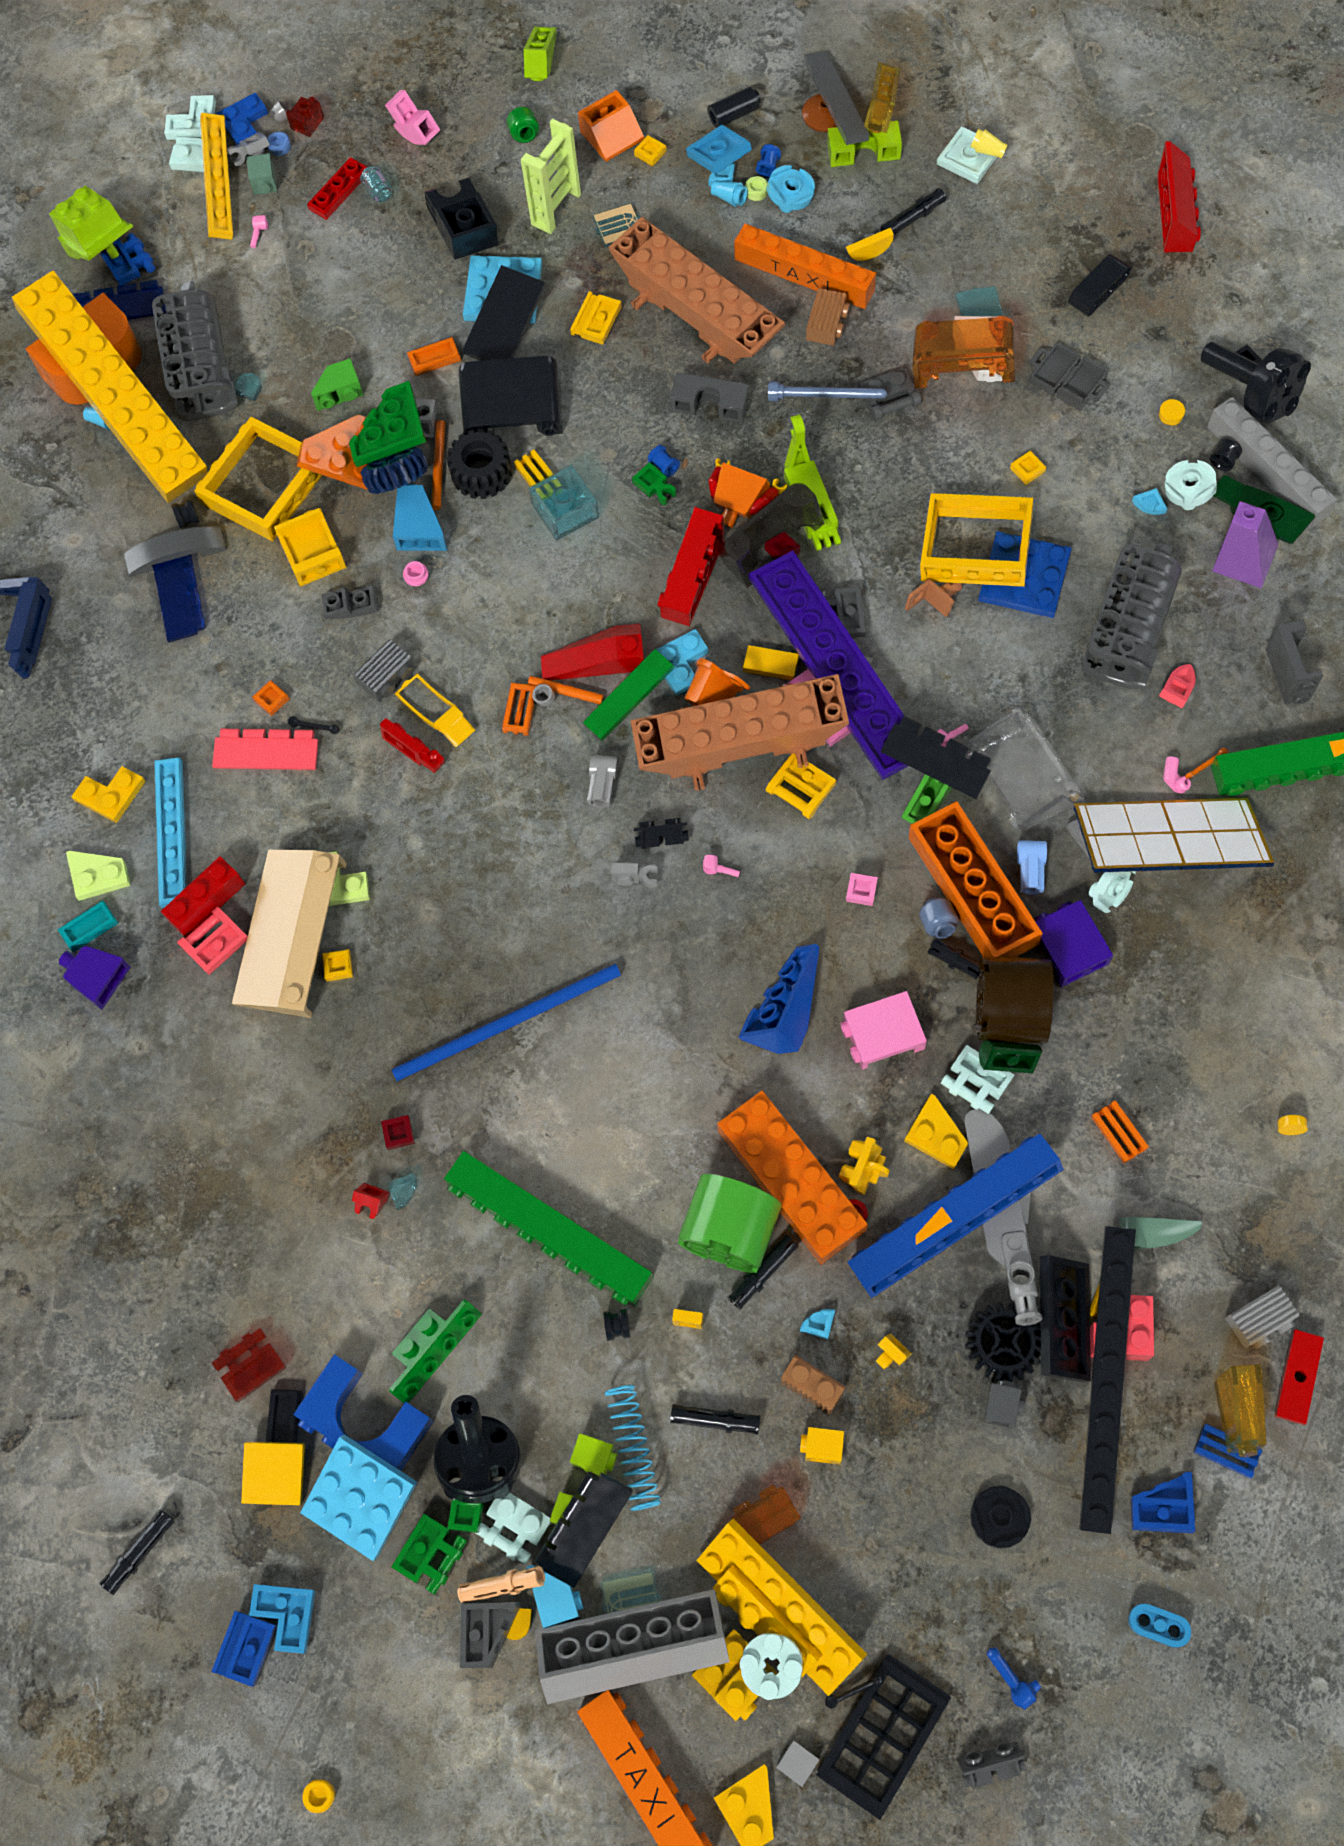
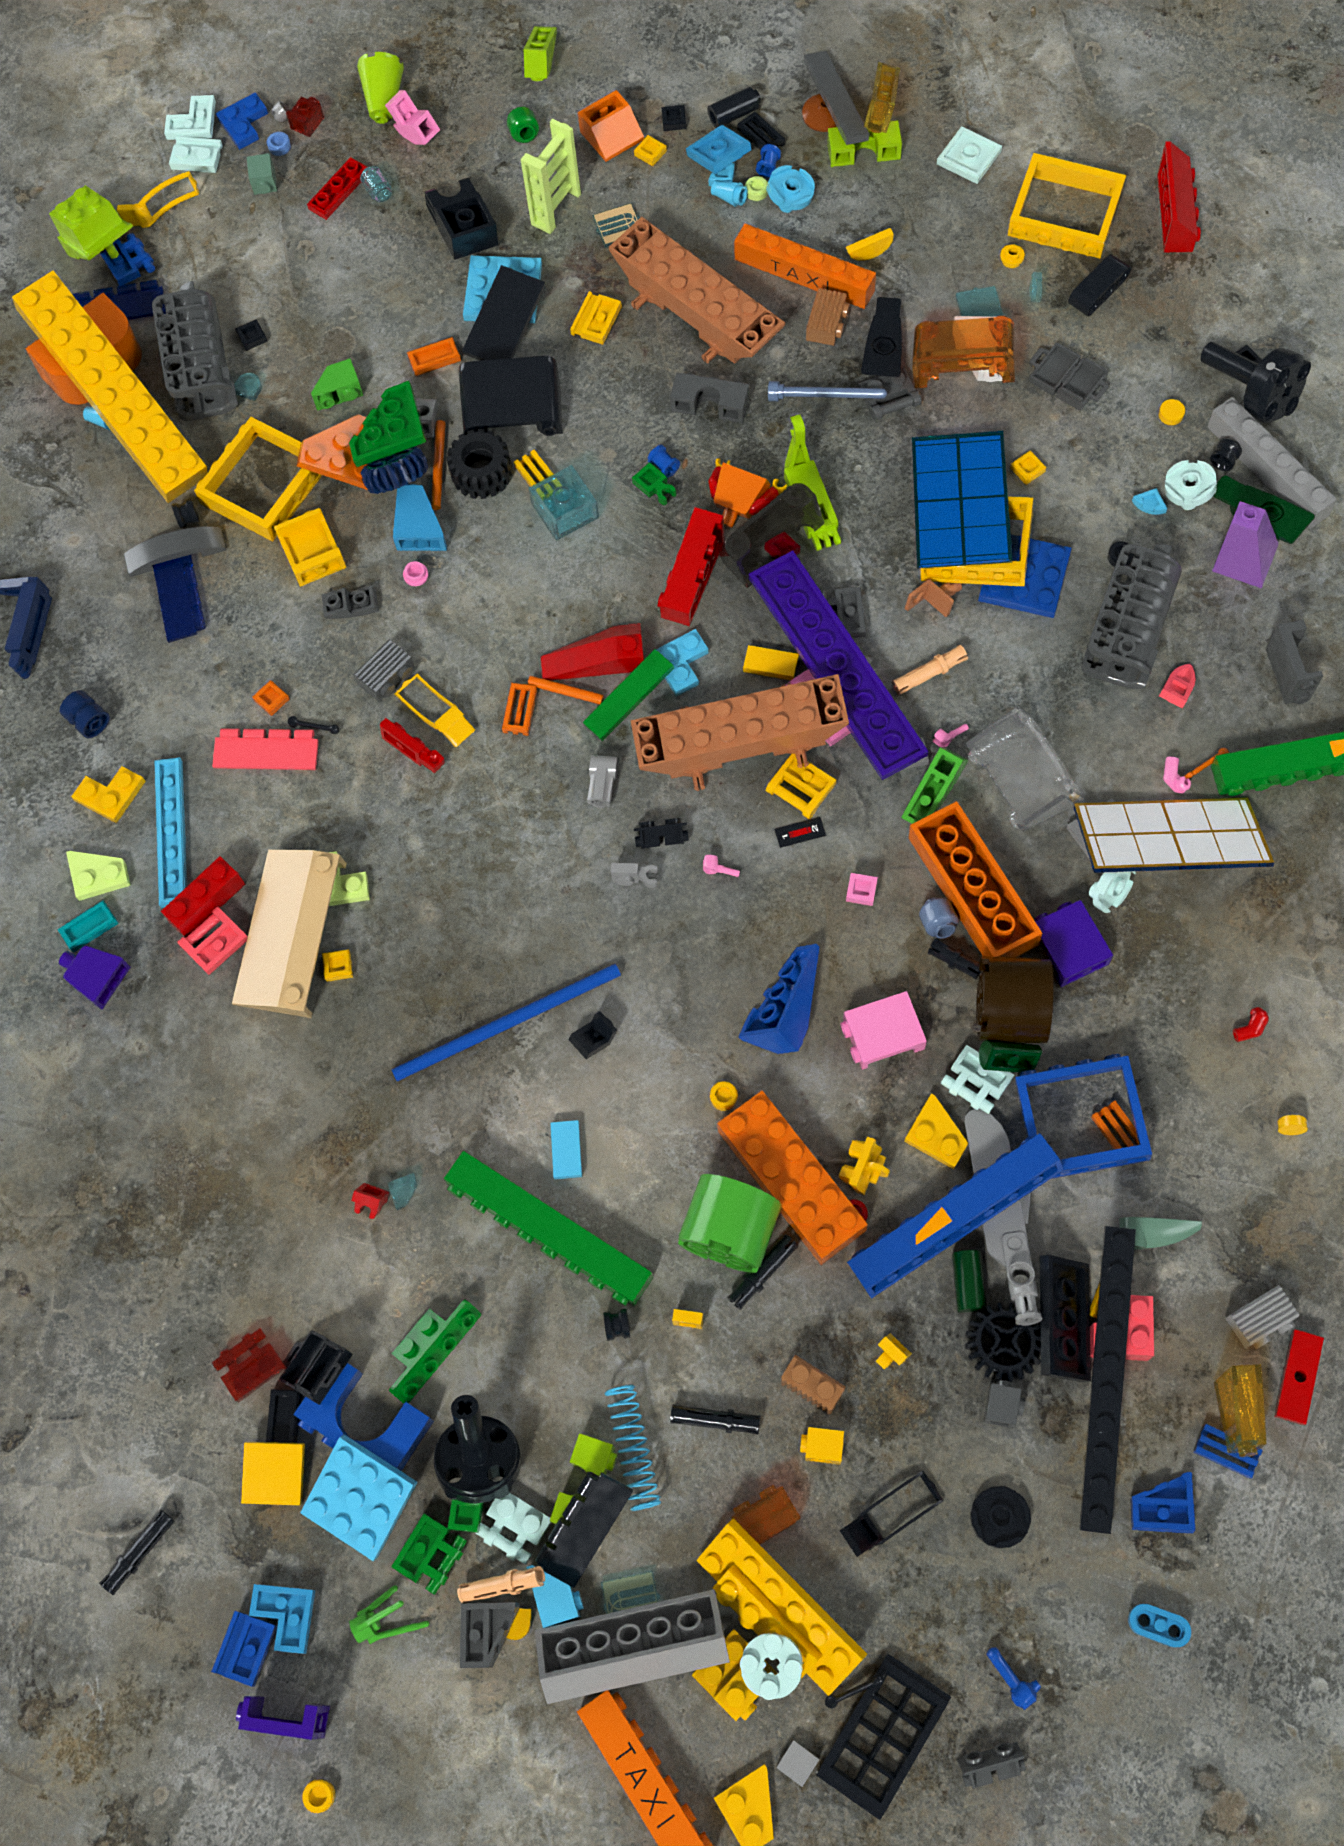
(84, 713): none -> dark blue wheel
(138, 213): none -> yellow piece
(216, 176): yellow tile -> none
(251, 335): none -> black tile
(252, 146): light grey plate -> none
(259, 223): bright pink hand -> none
(312, 1727): none -> dark purple panel
(314, 1366): none -> black piece
(367, 1622): none -> bright green plant
(380, 82): none -> lime cone
(397, 1132): dark red plate -> none
(547, 690): light grey hinge -> none
(566, 1149): none -> medium azure tile
(593, 1036): none -> black bracket
(673, 118): none -> black tile
(712, 684): orange container -> none
(723, 1096): none -> yellow tile
(757, 135): none -> black tile
(800, 832): none -> black sticker
(819, 1323): medium azure tile -> none
(863, 1534): none -> black piece
(884, 340): none -> black piece
(921, 208): black pin -> none
(938, 665): none -> light nougat pin
(939, 762): black windscreen -> none
(961, 500): none -> clear blue piece
(969, 1281): none -> dark green brick
(988, 144): light yellow cone -> none
(1012, 256): none -> yellow plate
(1031, 858): light blue piece -> none
(1035, 287): none -> clear light blue tile
(1075, 176): none -> yellow window
(1084, 1068): none -> blue window
(1114, 552): none -> black tile
(1255, 1028): none -> red arm

